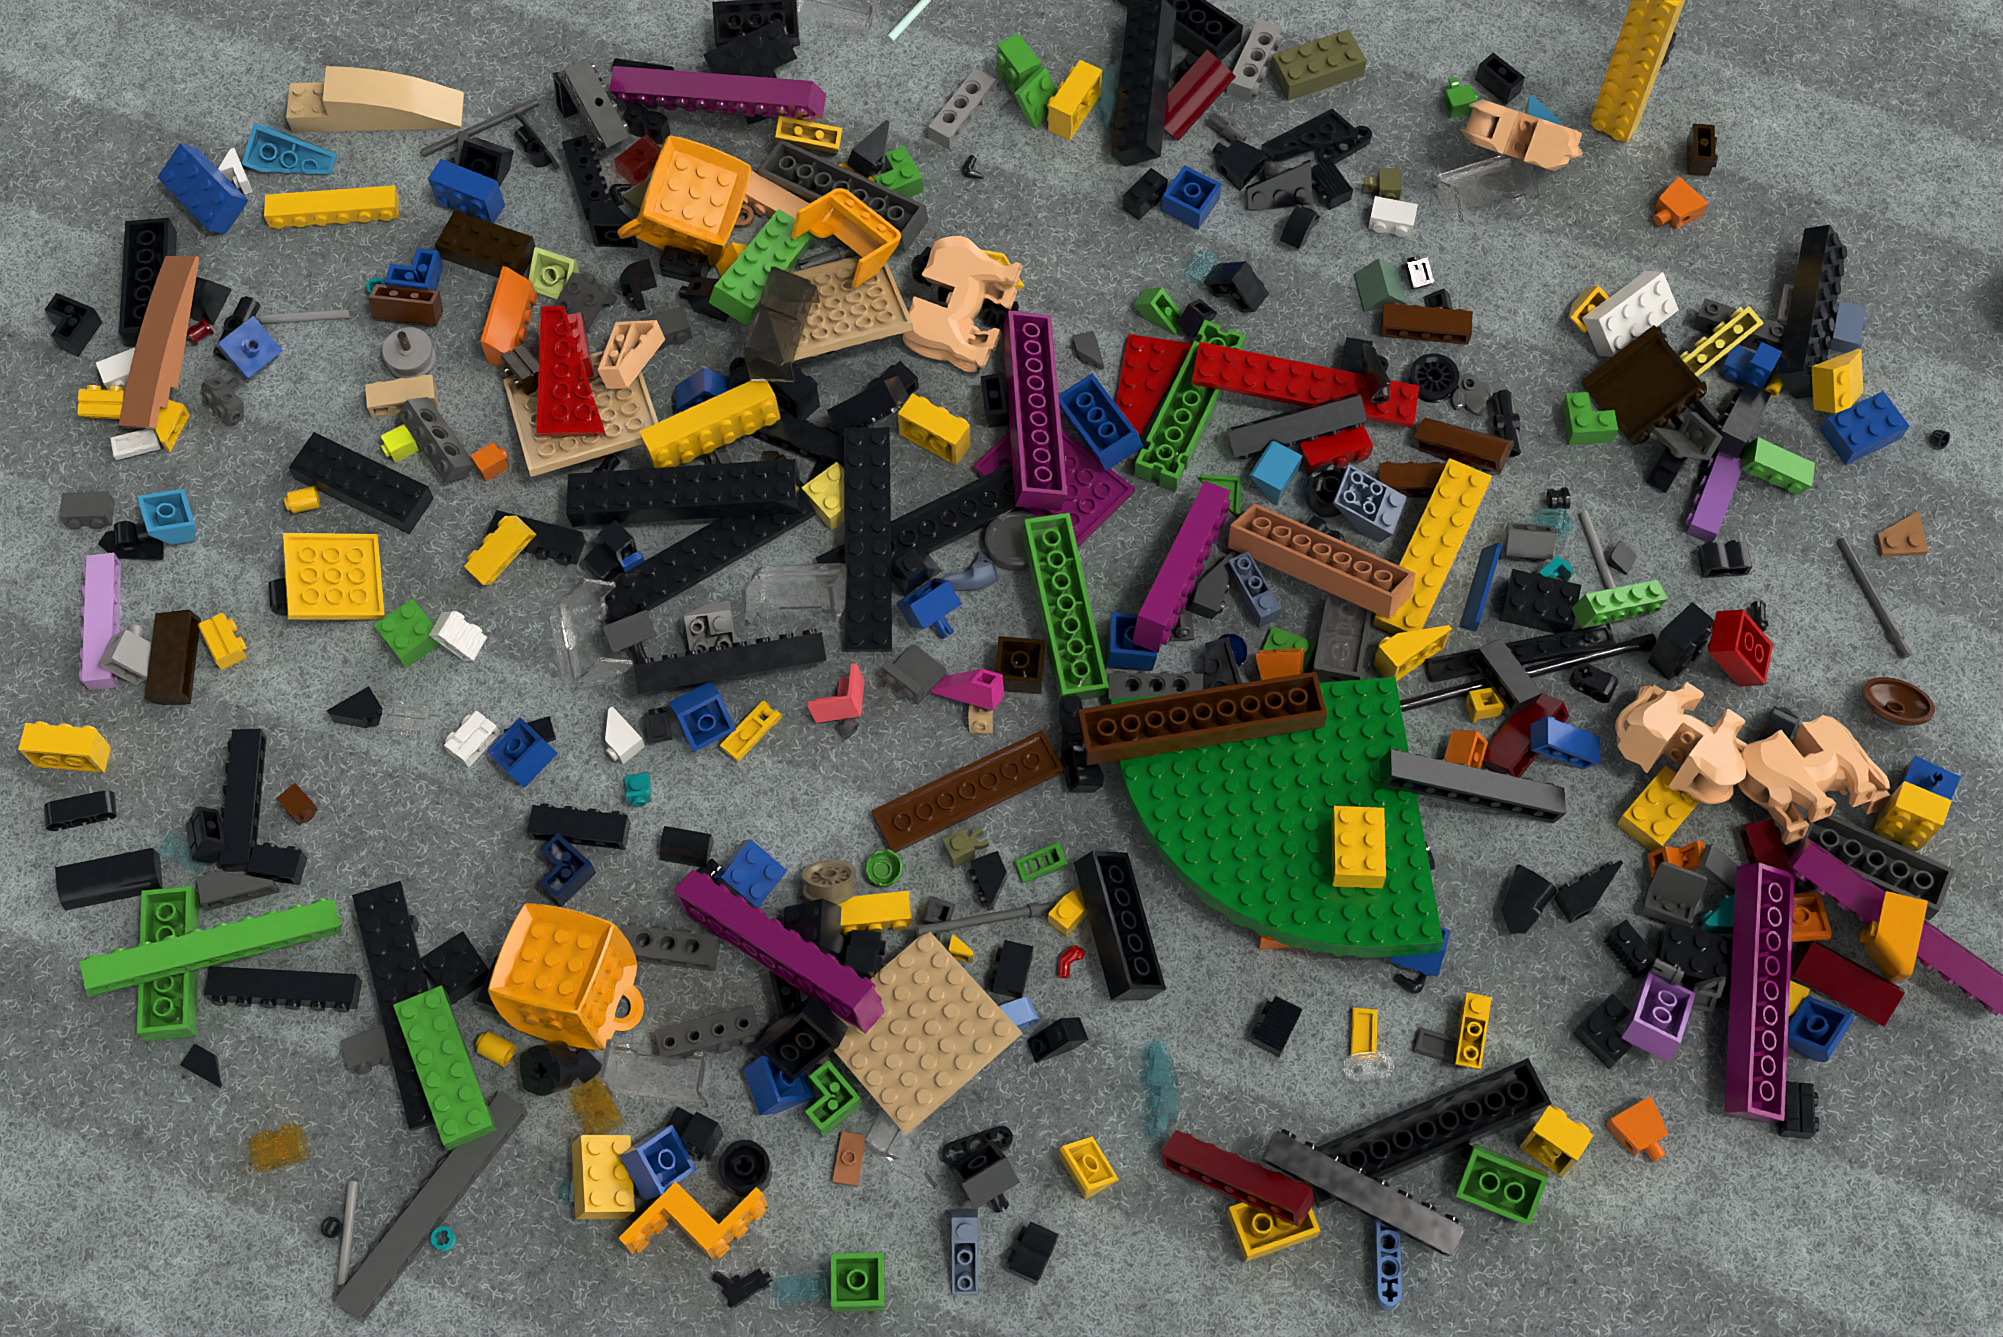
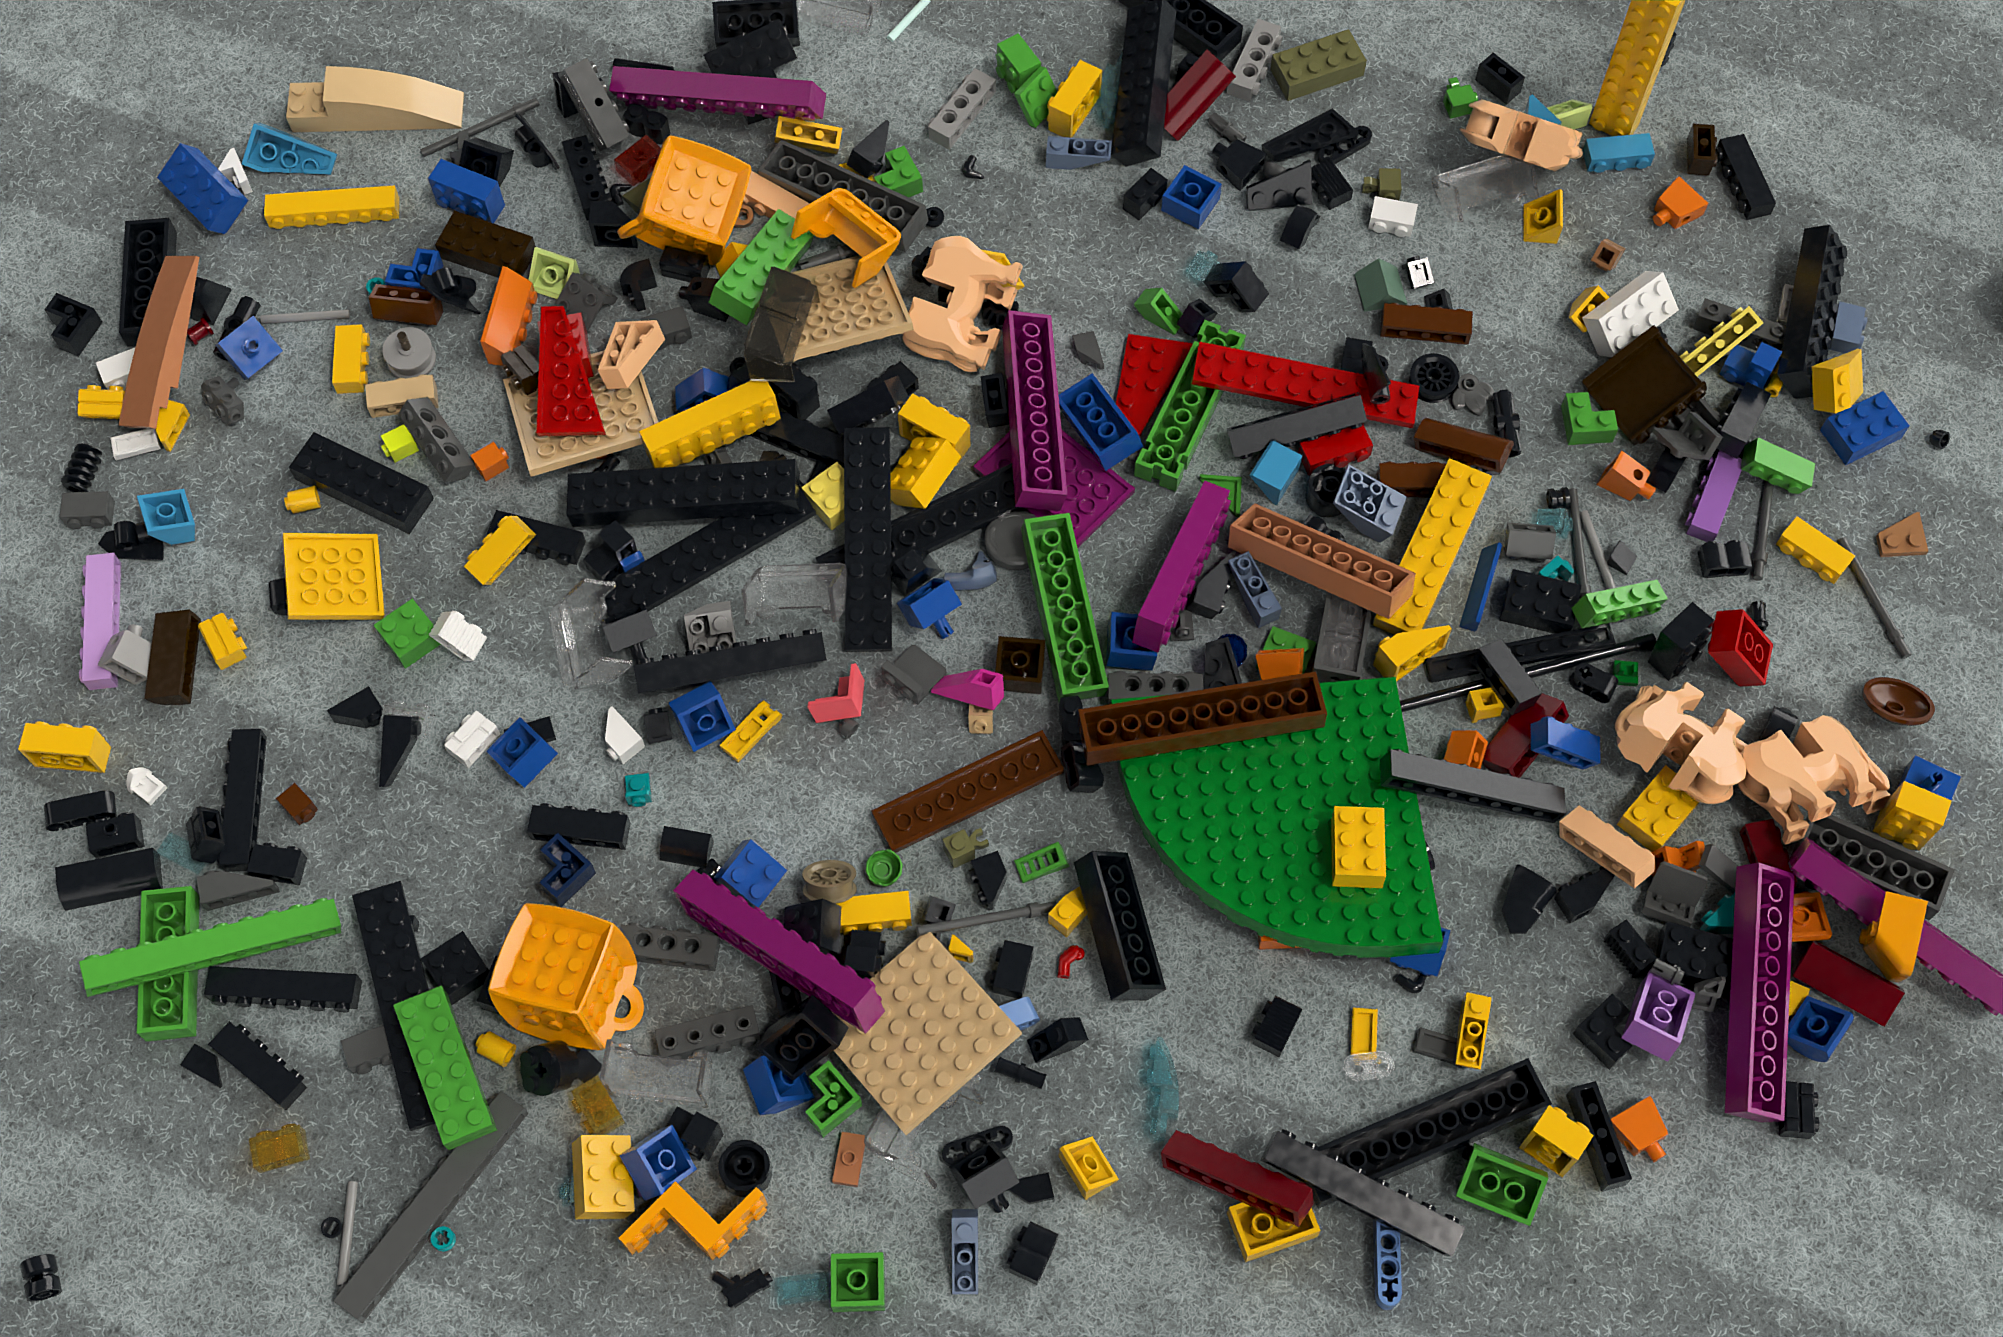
(41, 1277): none -> black wheel
(80, 467): none -> black piece
(114, 835): none -> black brick
(144, 784): none -> white tile
(257, 1065): none -> black brick
(350, 359): none -> yellow brick
(398, 739): none -> black slope
(450, 288): none -> black panel
(922, 471): none -> yellow brick
(935, 221): none -> black plate
(1020, 1072): none -> black pin
(1034, 1189): none -> black tile
(1076, 152): none -> sand blue slope
(1544, 218): none -> yellow slope
(1572, 113): none -> yellowish green slope
(1578, 543): none -> dark grey bar
(1604, 1146): none -> black brick
(1607, 255): none -> medium nougat brick
(1607, 846): none -> light nougat brick
(1618, 152): none -> dark azure brick
(1626, 478): none -> orange torso
(1626, 672): none -> green tile
(1745, 177): none -> black brick
(1760, 556): none -> dark grey bar
(1815, 550): none -> yellow brick

